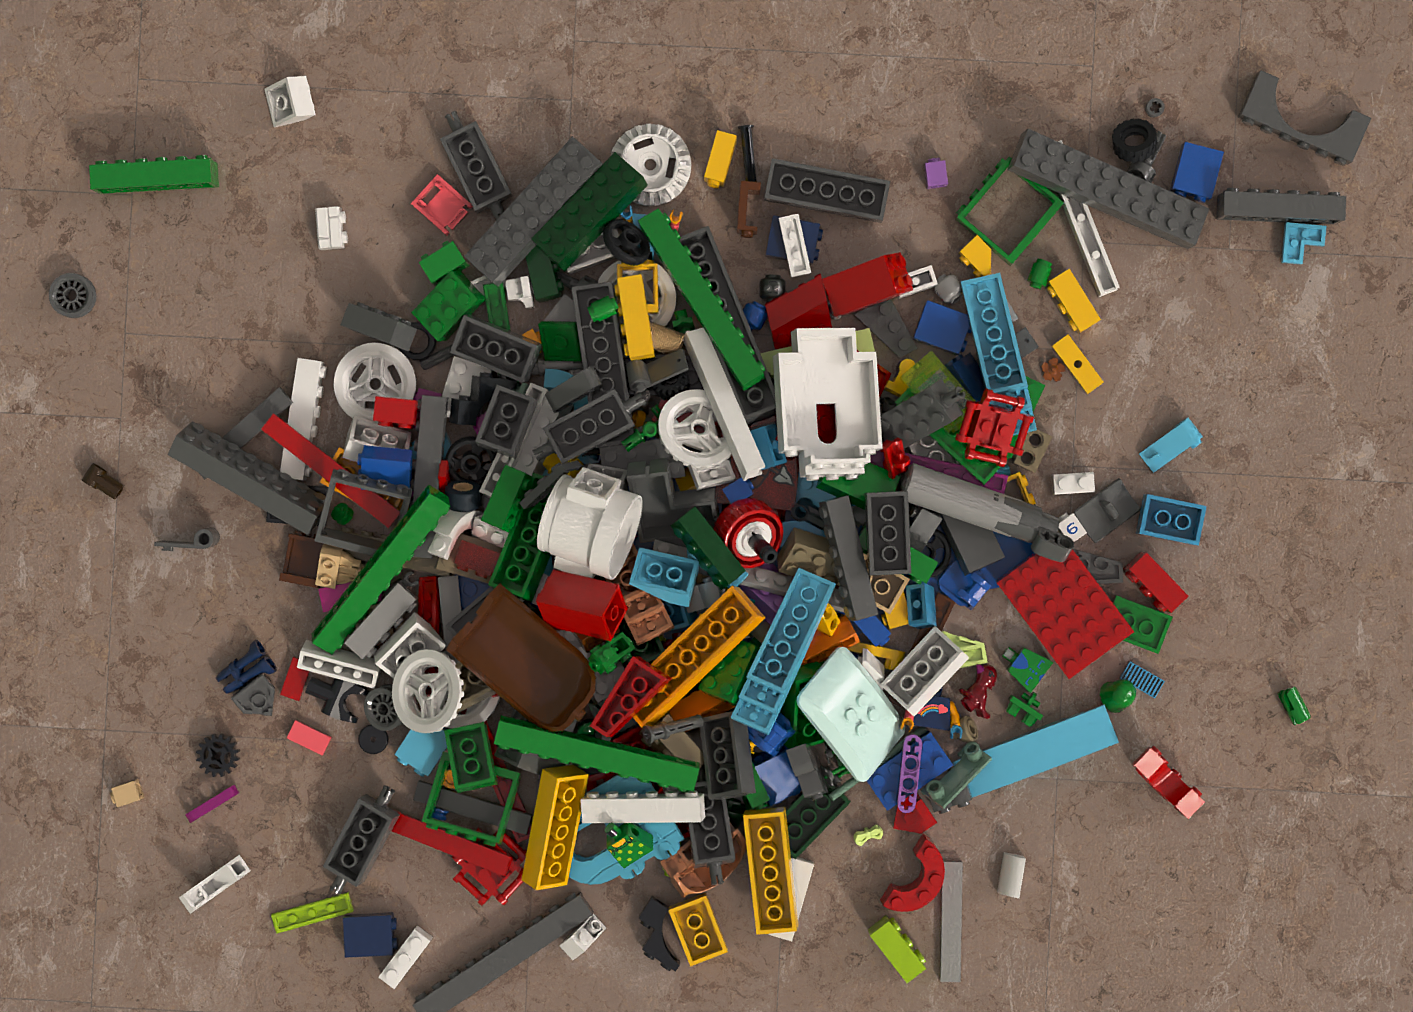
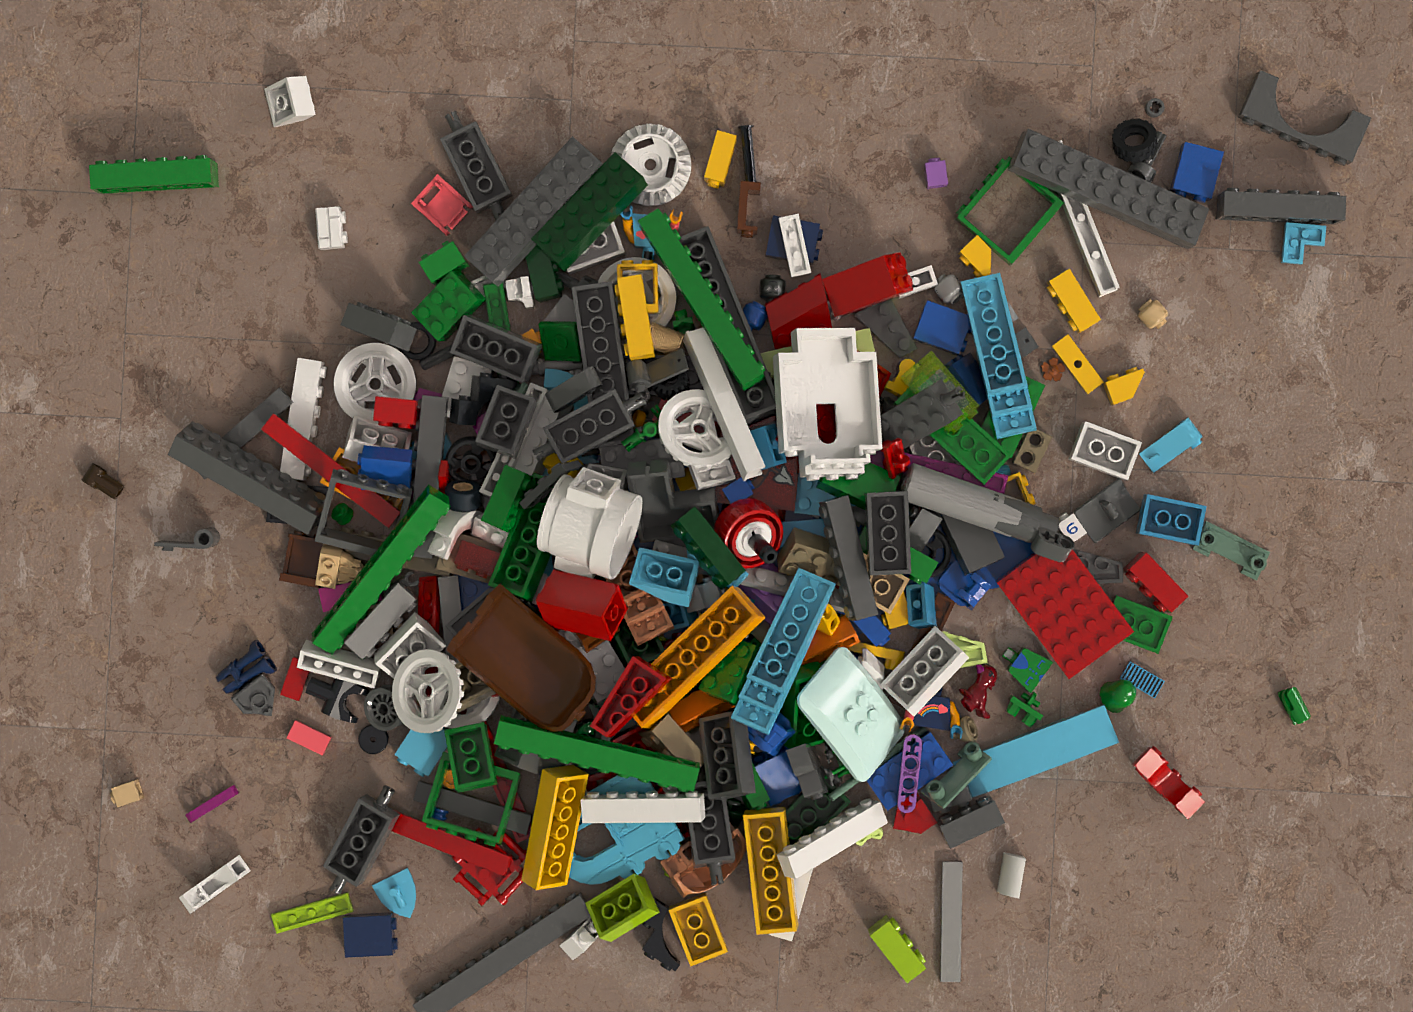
(59, 283): dark grey wheel -> none
(222, 762): black gear -> none
(397, 893): none -> medium azure shield
(405, 957): white brick -> none
(603, 308): green brick -> none
(605, 658): green brick -> none
(622, 907): none -> lime brick
(626, 242): black wheel -> none
(628, 842): green torso -> none
(664, 730): dark grey pin -> none
(810, 516): black piece -> none
(827, 190): dark grey brick -> none
(831, 838): none -> white brick
(924, 887): red brick -> none
(970, 821): none -> dark grey brick
(993, 427): red brick -> none
(1039, 273): green brick -> none
(1072, 483): white brick -> none
(1105, 450): none -> white brick
(1124, 387): none -> yellow slope
(1153, 314): none -> tan head
(1232, 548): none -> sand green brick

